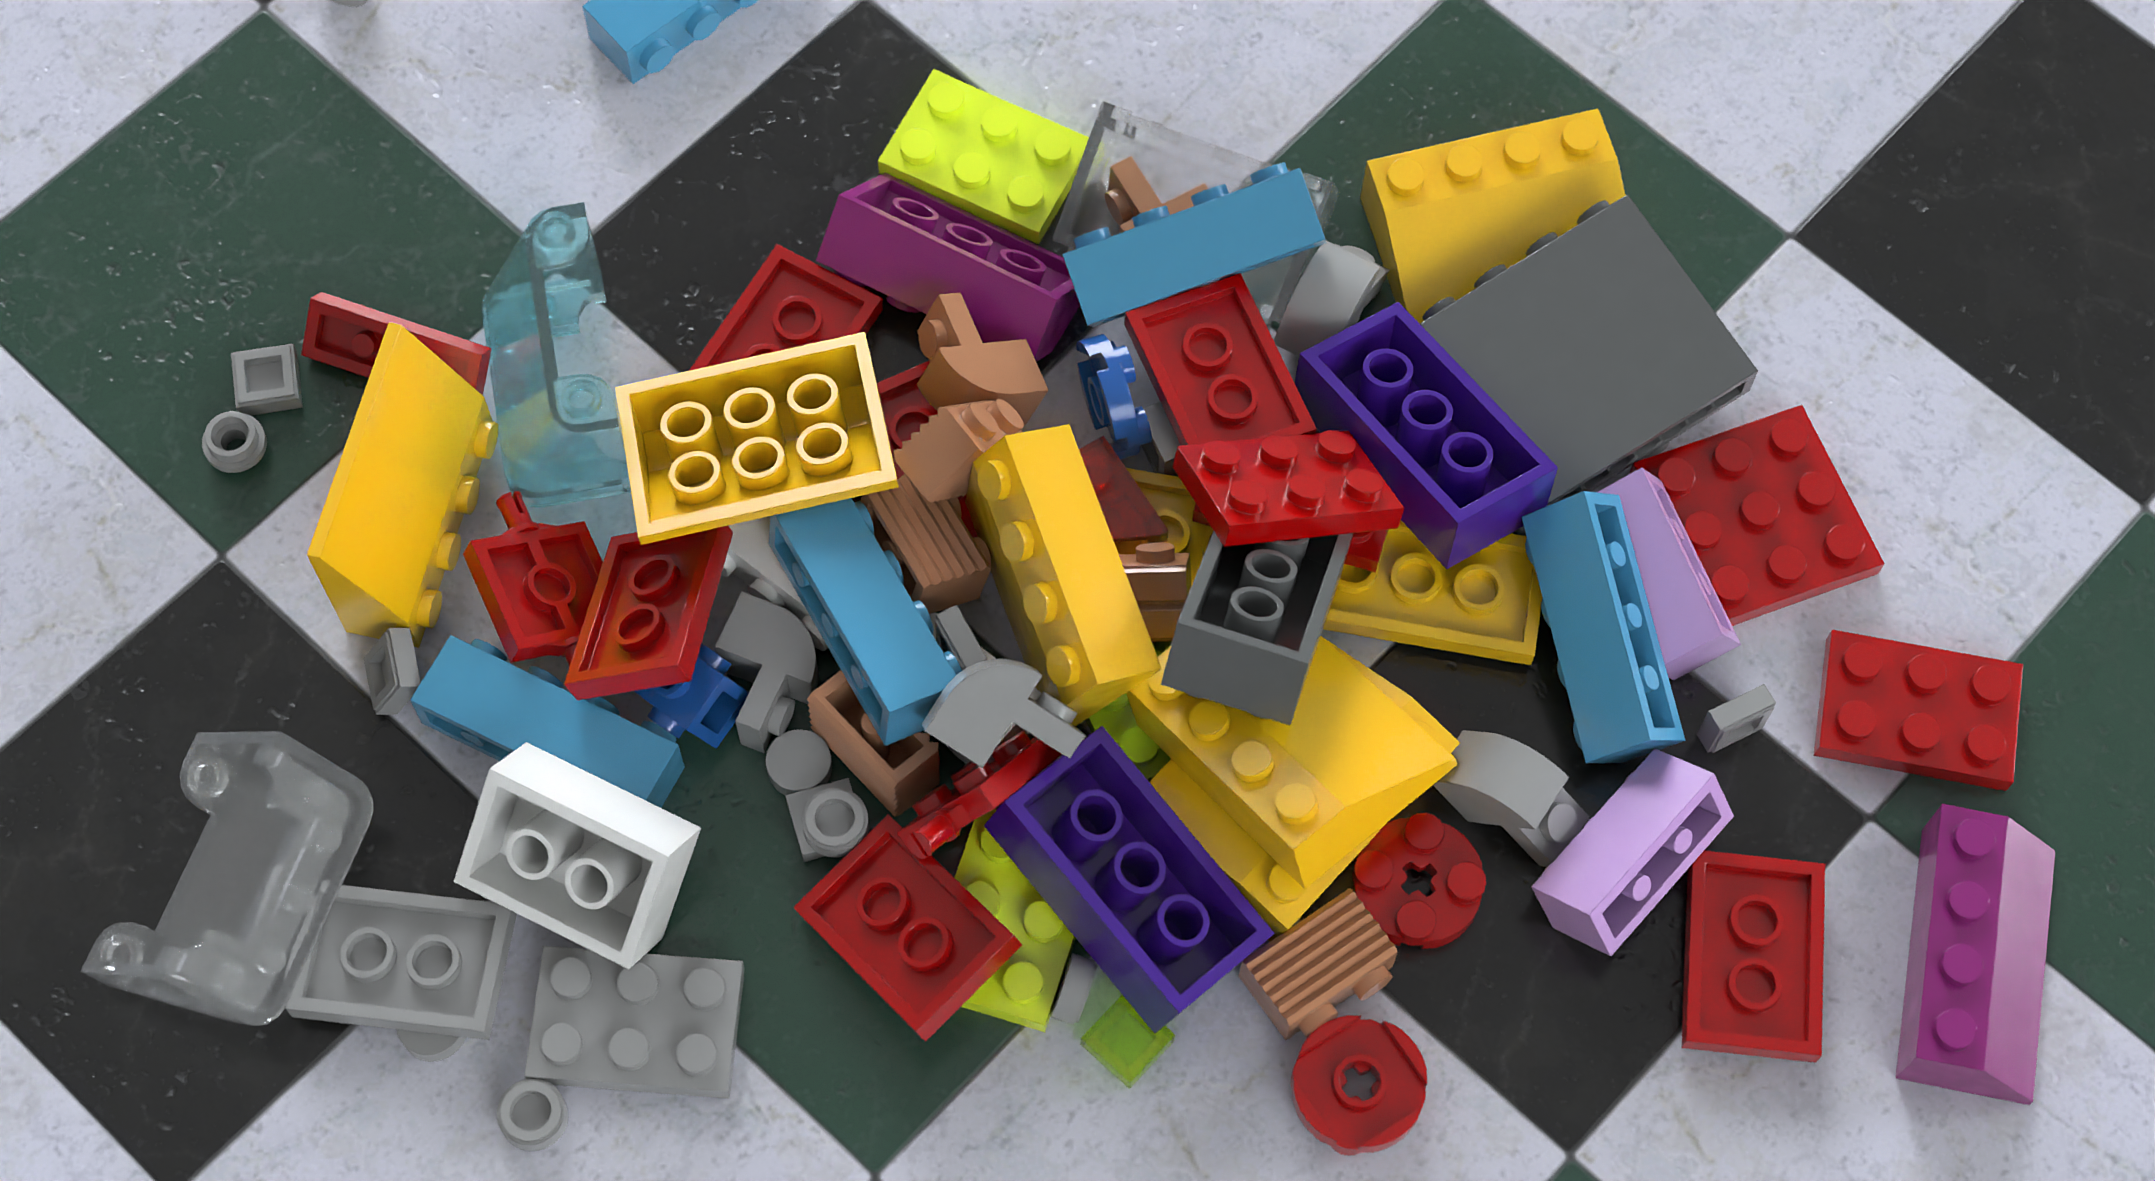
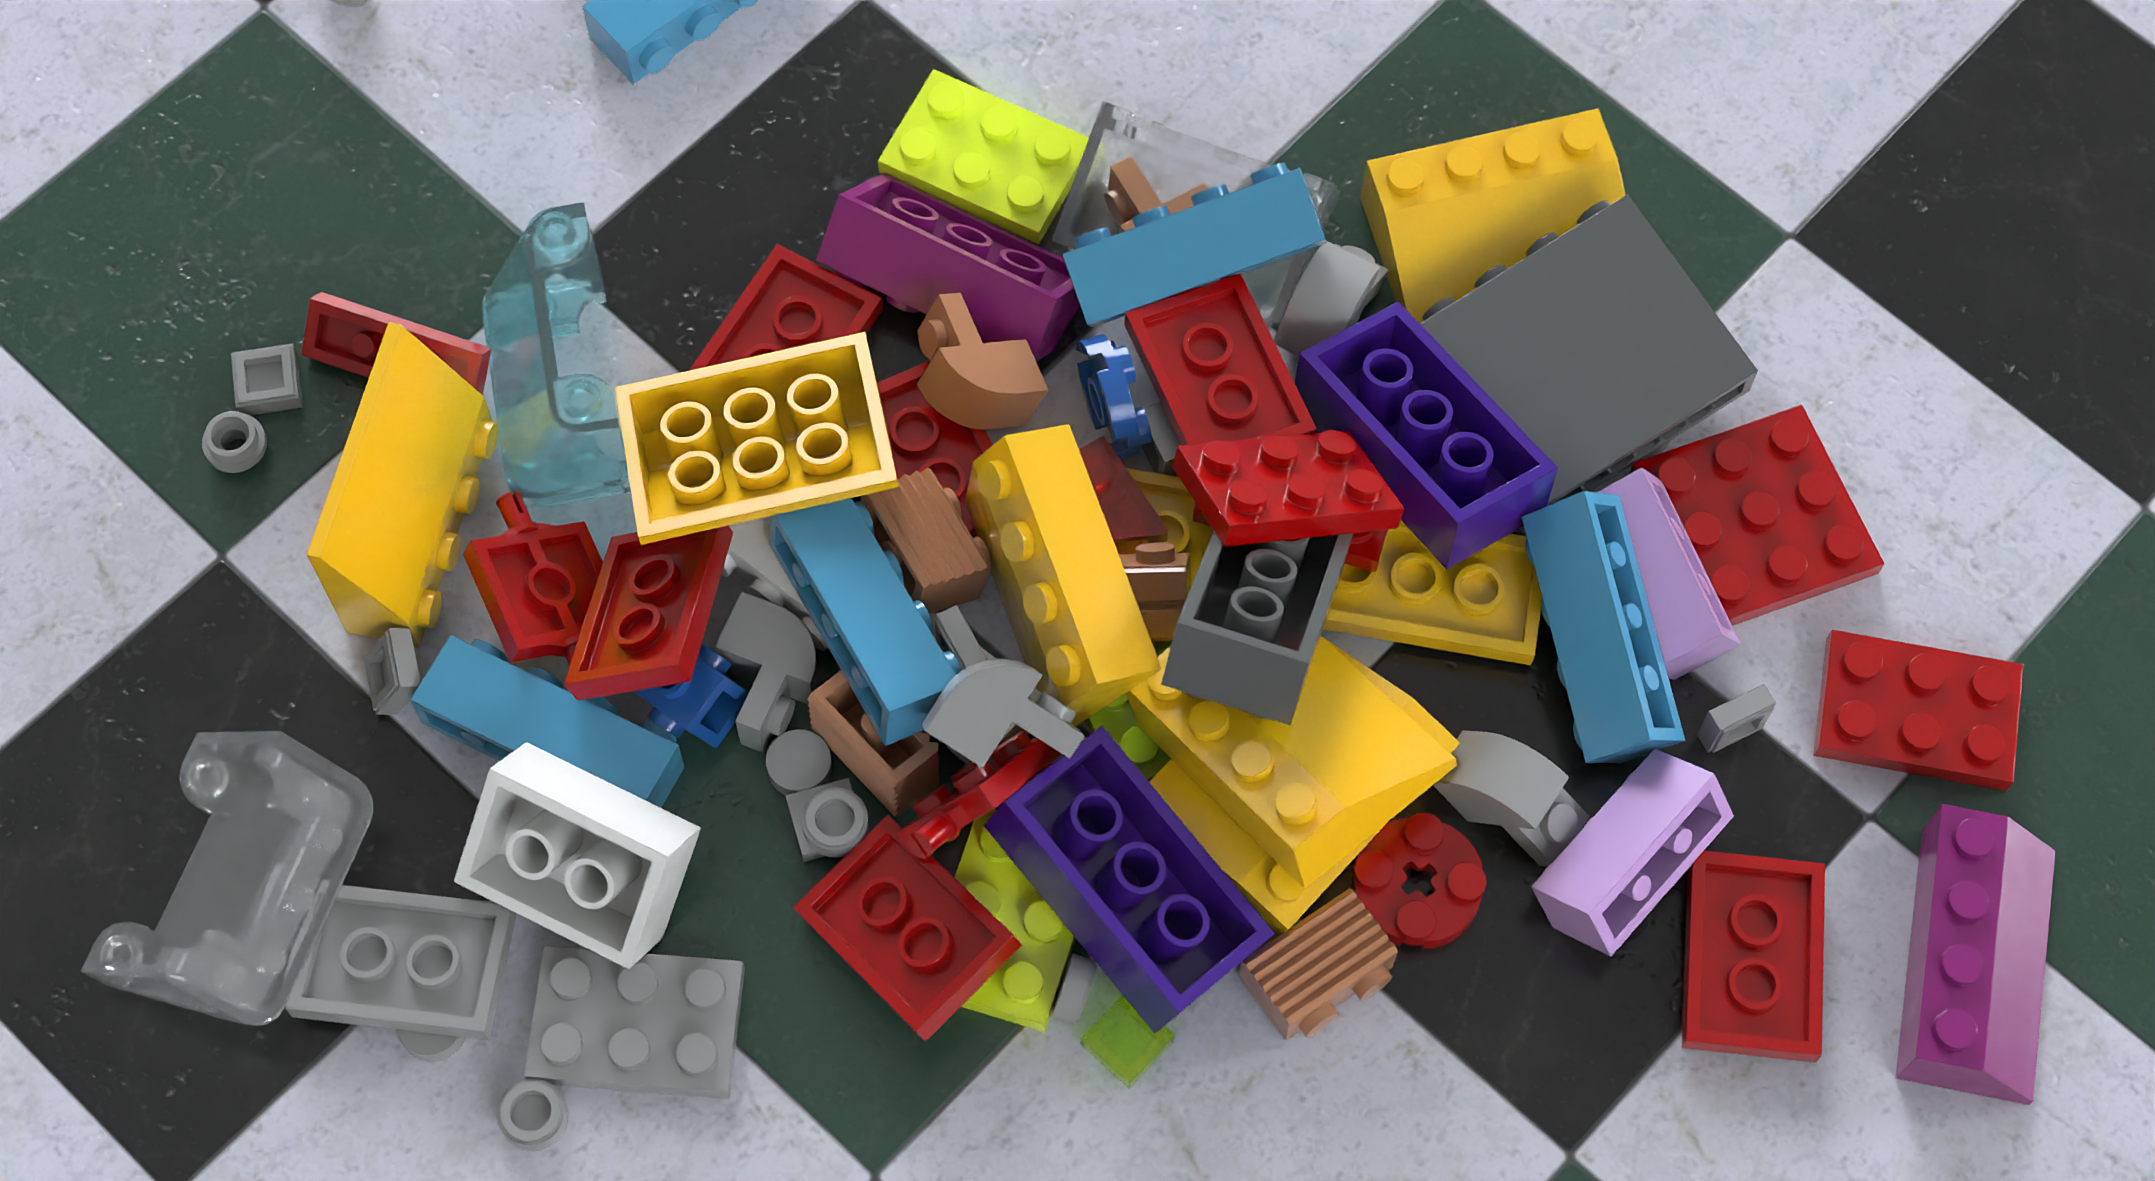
(943, 451): nougat brick -> none
(1349, 1122): red plate -> none

